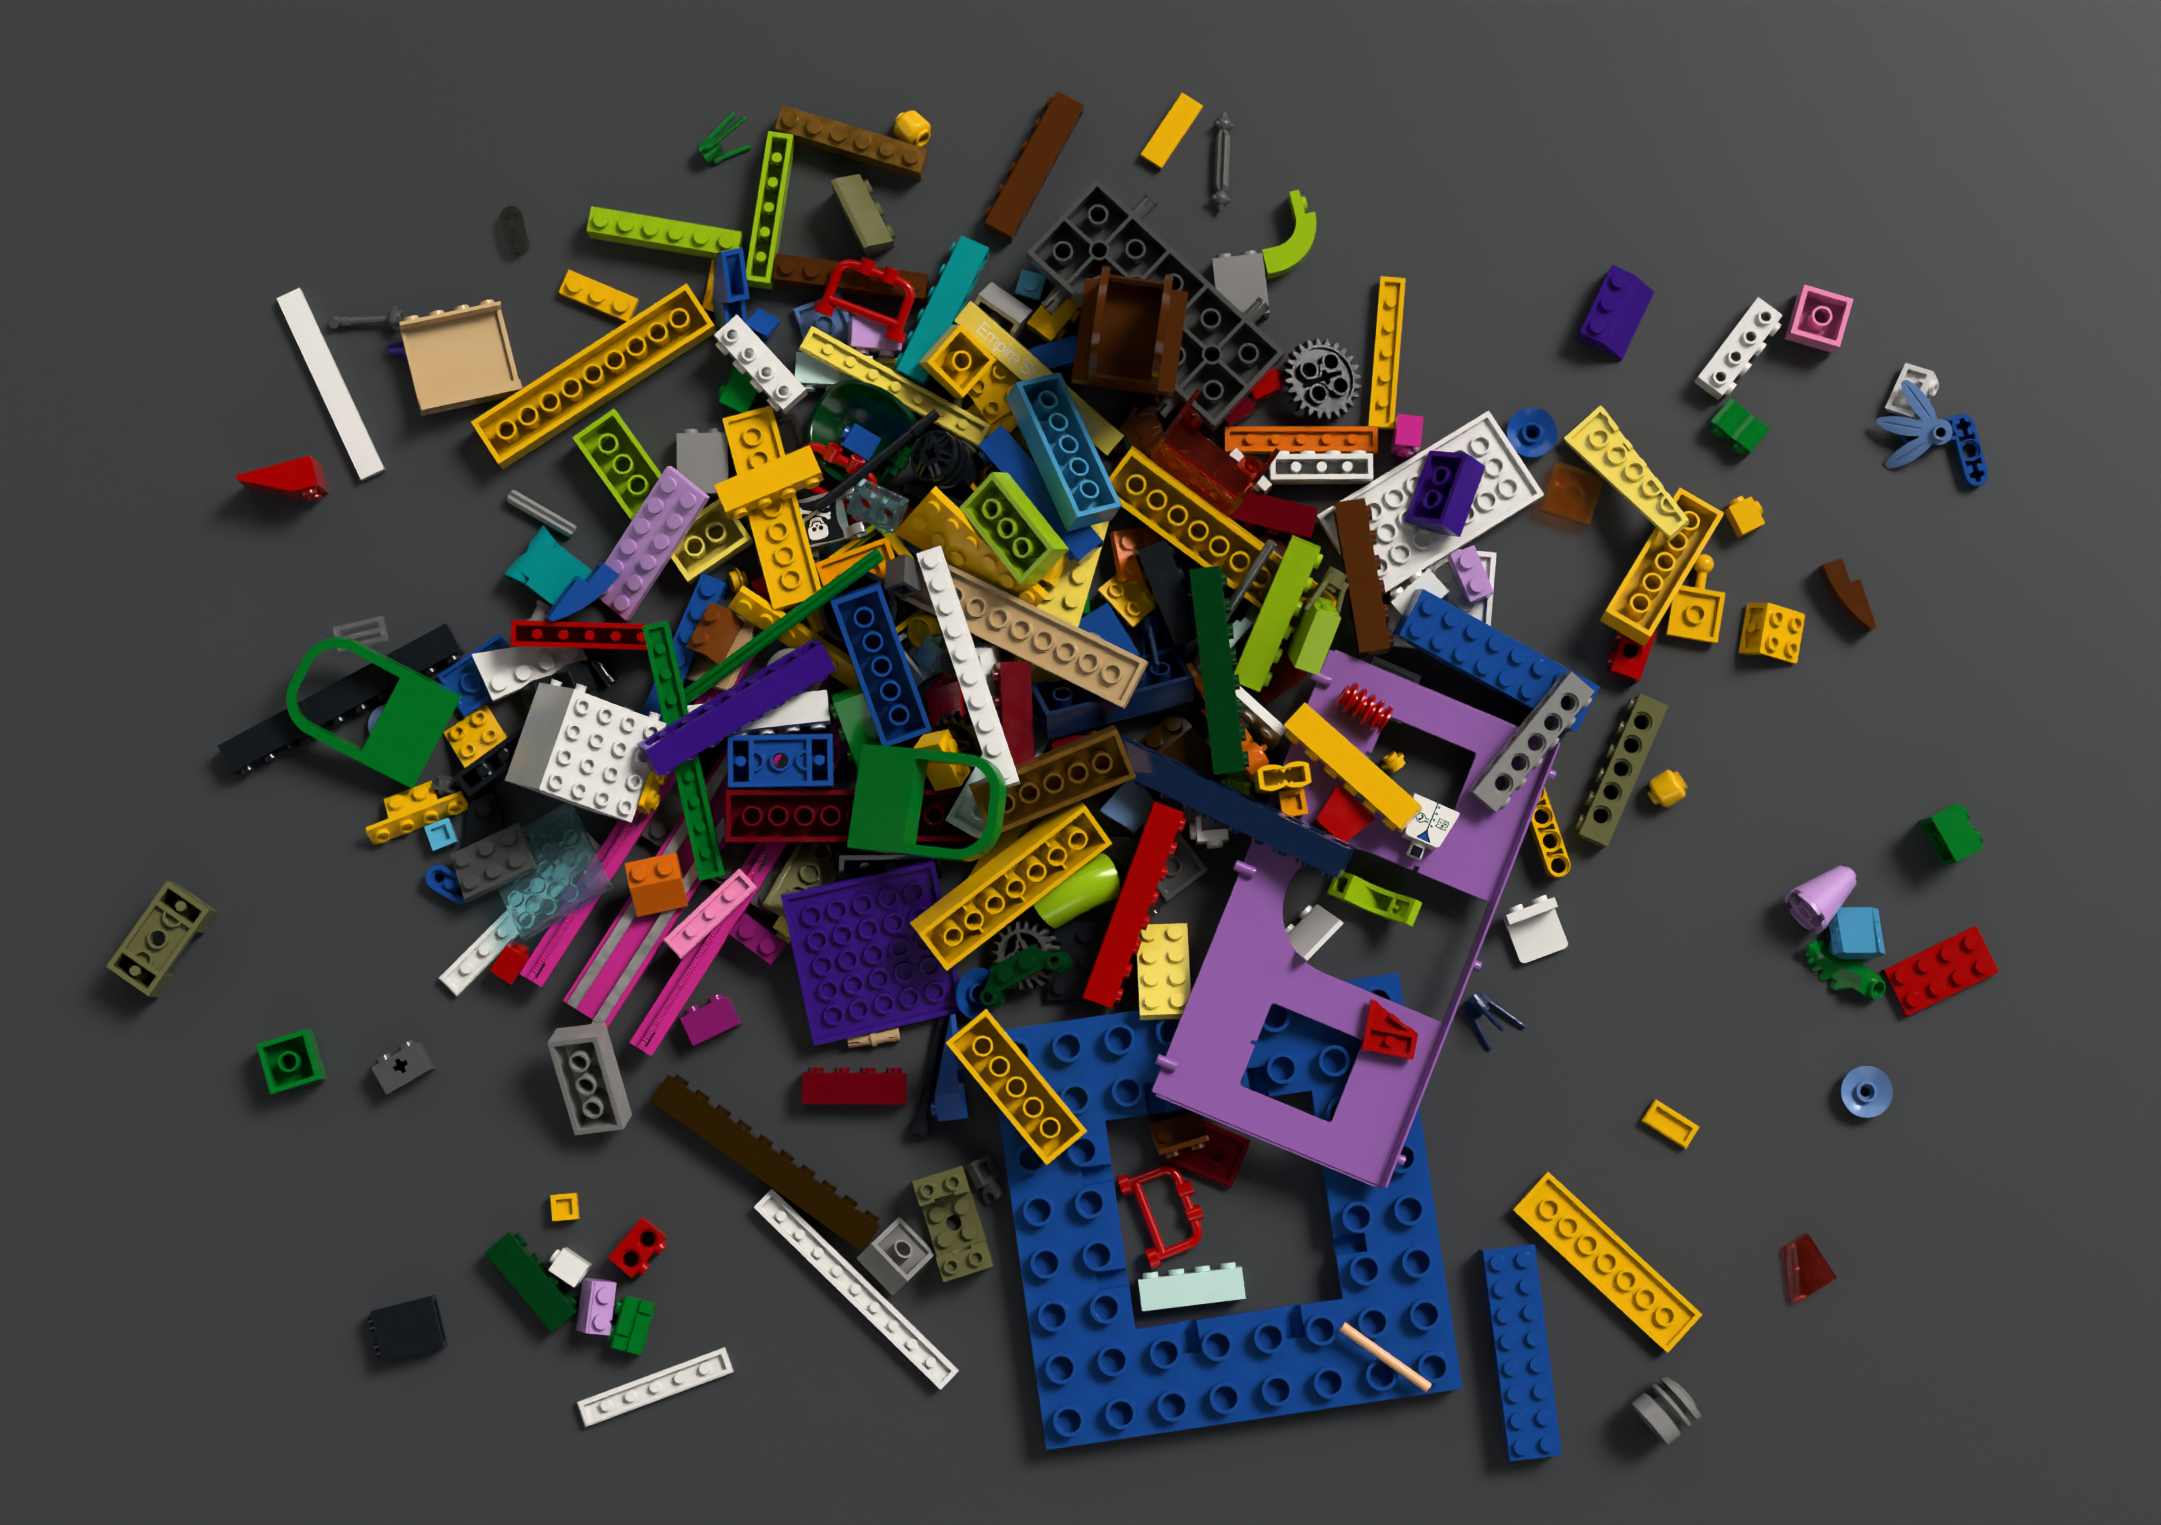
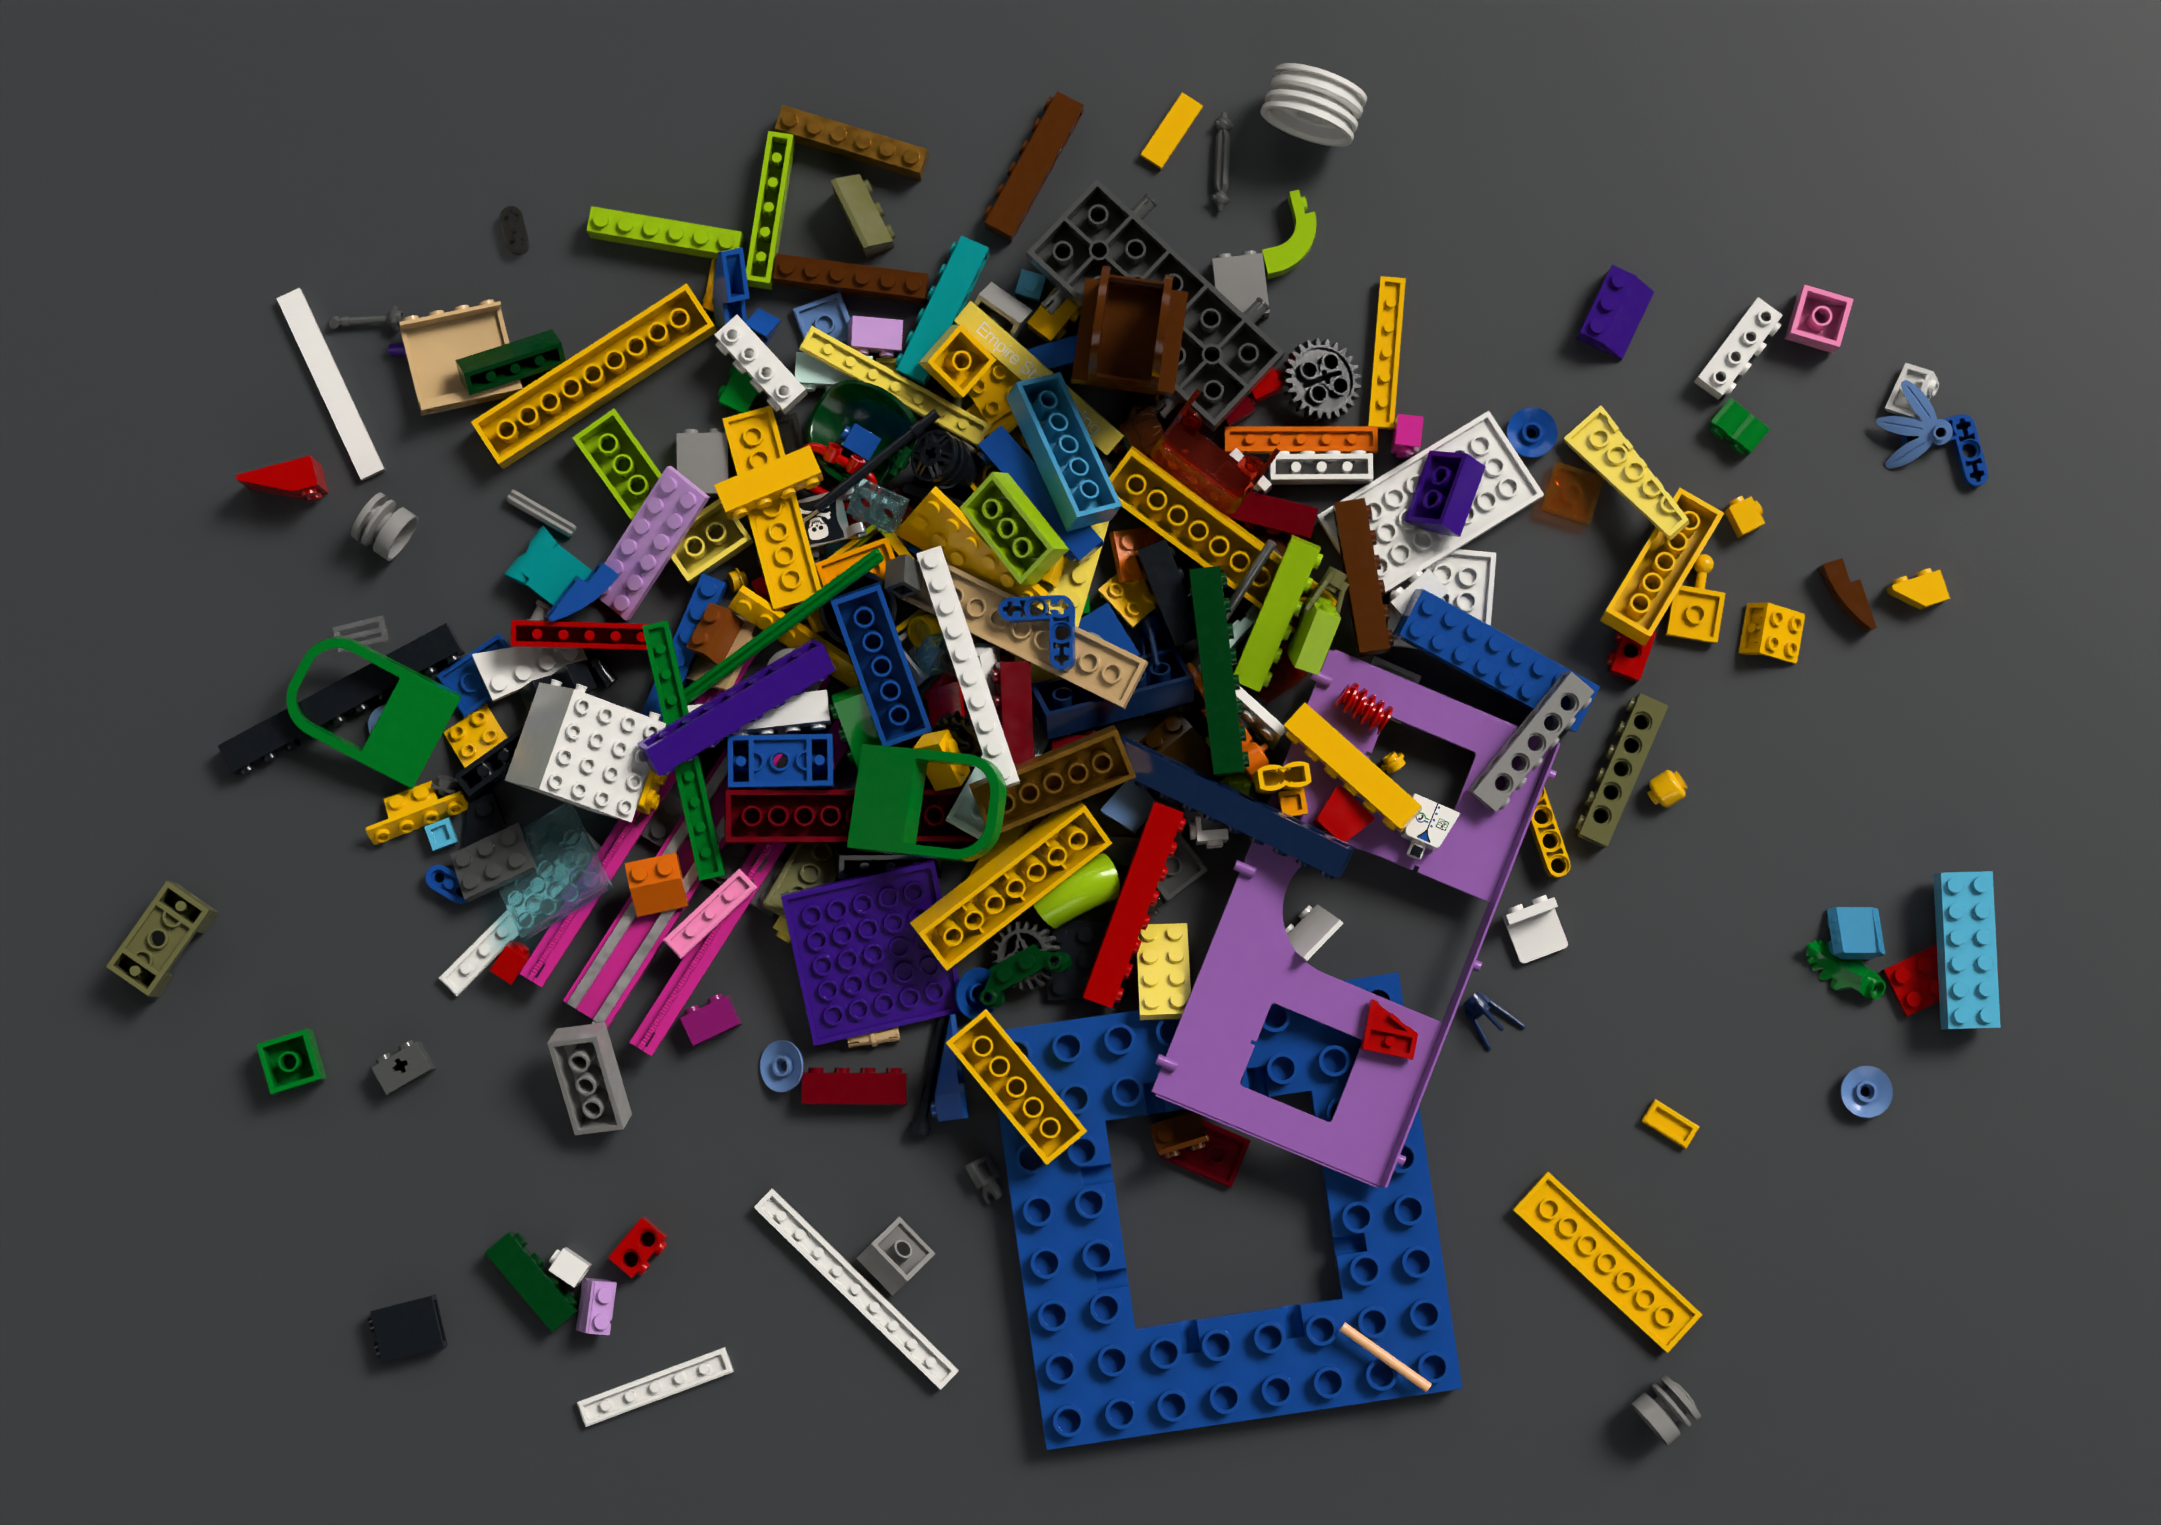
(384, 526): none -> light grey wheel
(510, 362): none -> dark green brick
(564, 1206): yellow plate -> none
(598, 296): yellow plate -> none
(632, 1324): green brick -> none
(710, 146): green plant -> none
(758, 939): magenta brick -> none
(765, 1162): dark brown brick -> none
(774, 1066): none -> medium blue dish
(889, 276): red bar -> none
(912, 128): yellow head -> none
(958, 1250): olive plate -> none
(1055, 620): none -> blue beam
(1184, 1191): red bar -> none
(1191, 1288): light aqua brick -> none
(1313, 104): none -> white wheel
(1375, 899): lime arch -> none
(1470, 575): lavender brick -> none
(1520, 1352): blue brick -> none
(1805, 1268): clear red slope -> none
(1821, 897): lavender cone -> none
(1921, 591): none -> yellow slope
(1952, 833): green brick -> none
(1966, 950): none -> medium azure brick

